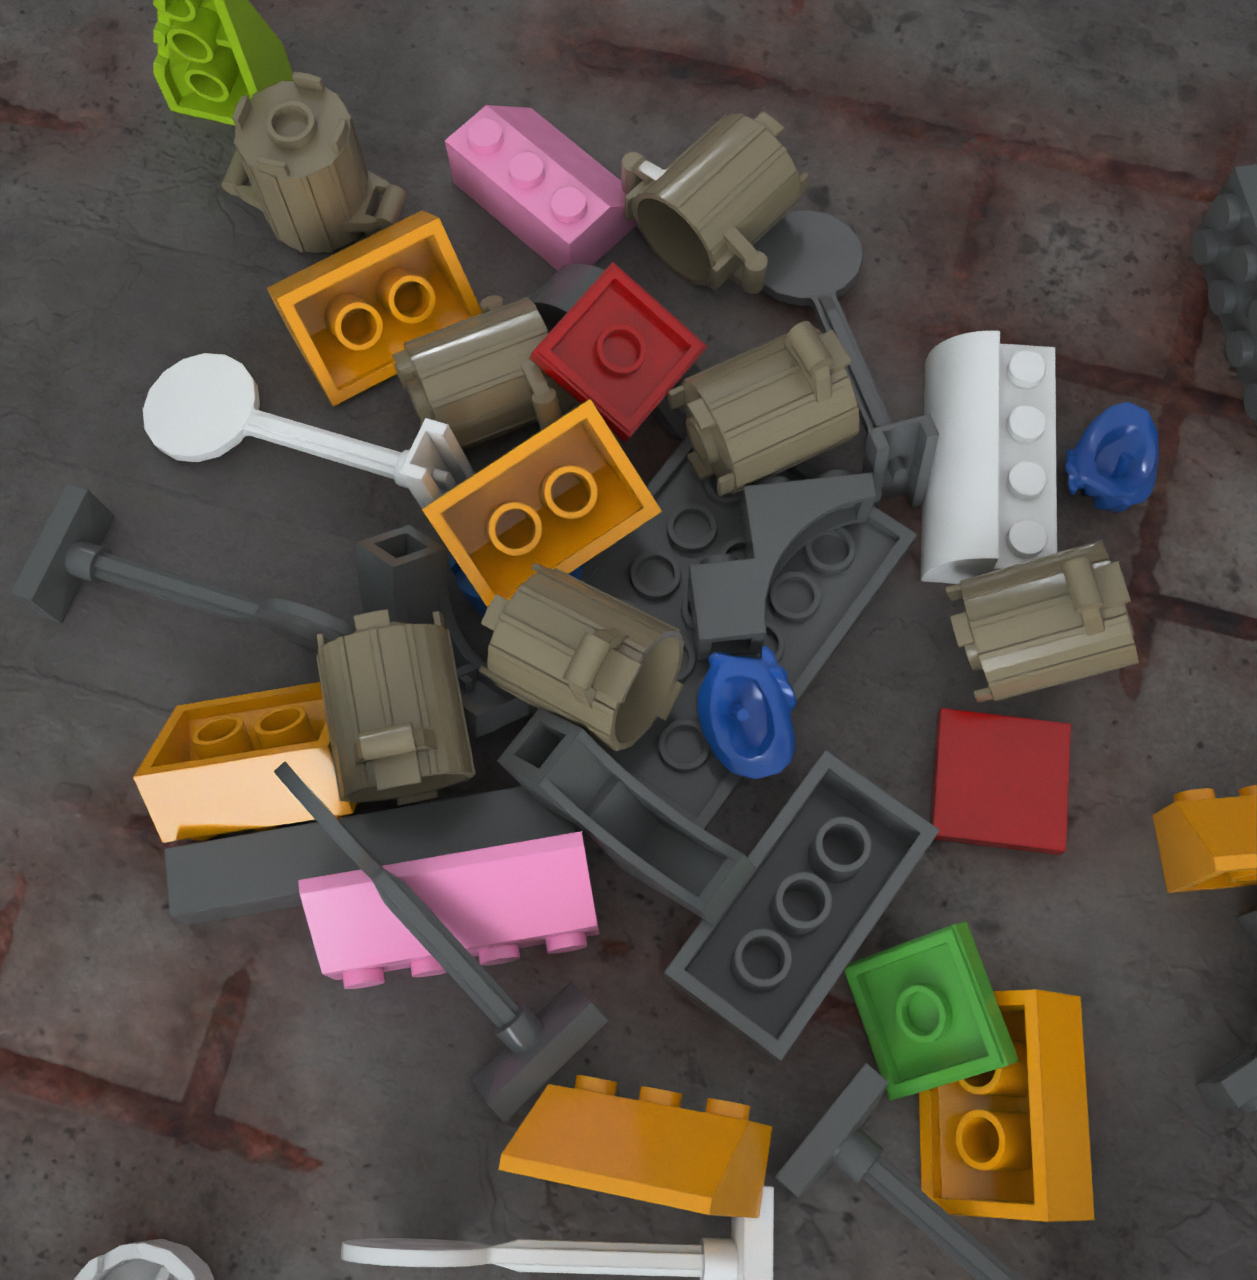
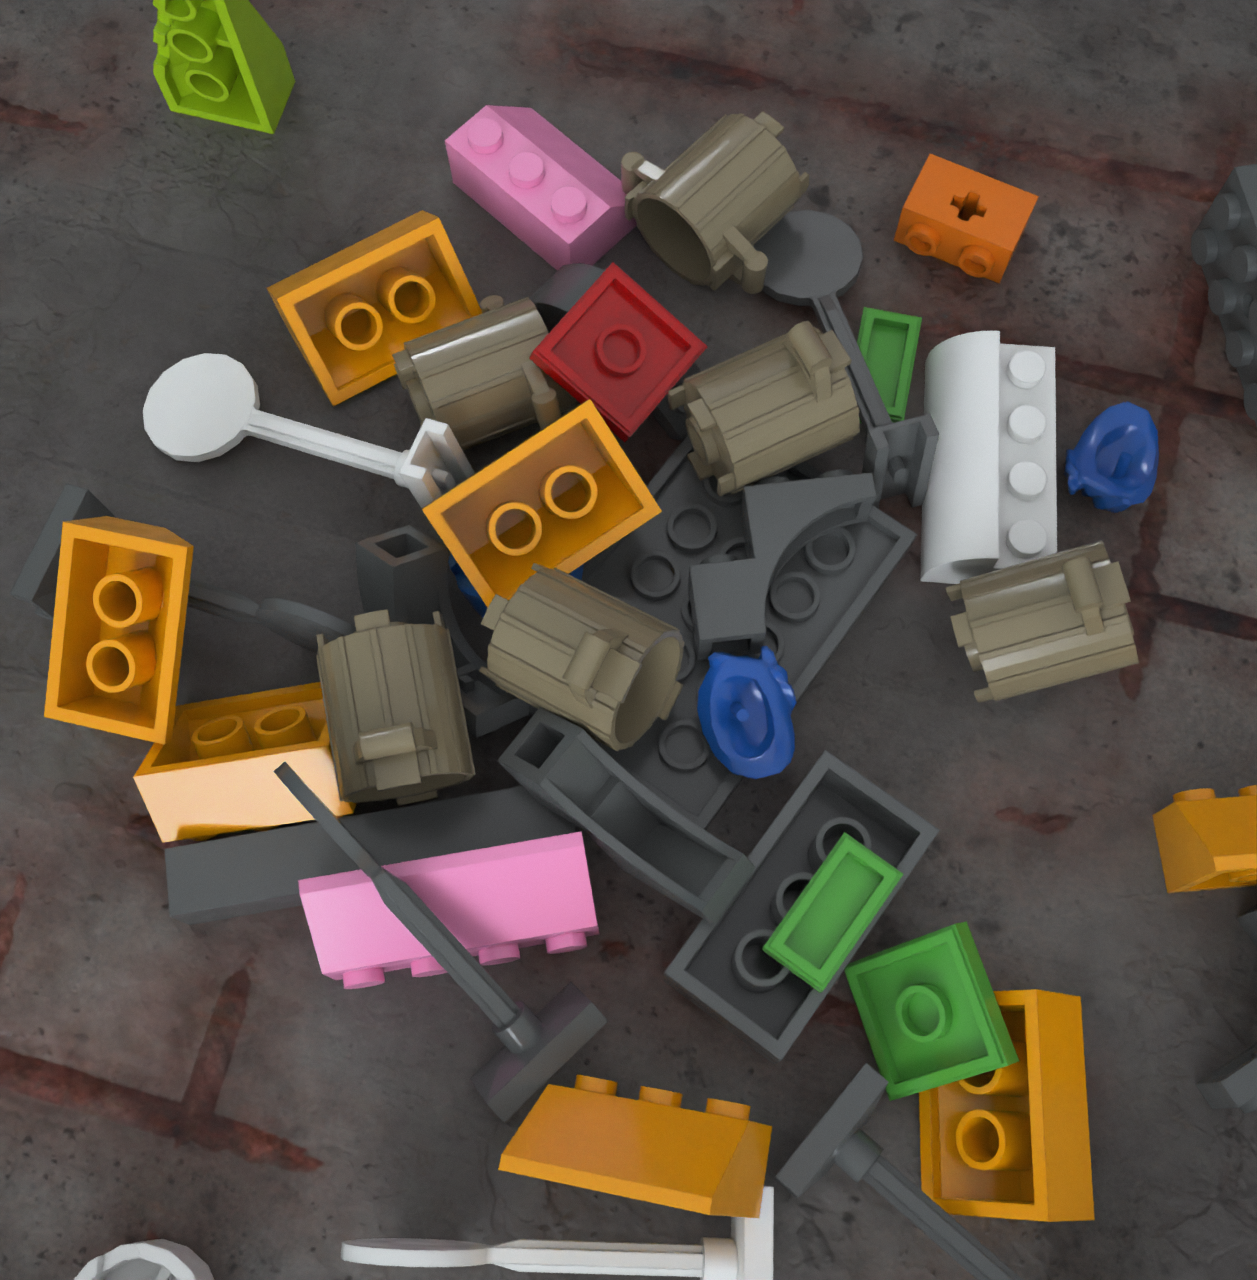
(118, 627): none -> light orange slope
(307, 167): dark tan container -> none
(832, 912): none -> bright green tile
(889, 349): none -> bright green tile
(964, 218): none -> orange brick
(1001, 781): red tile -> none

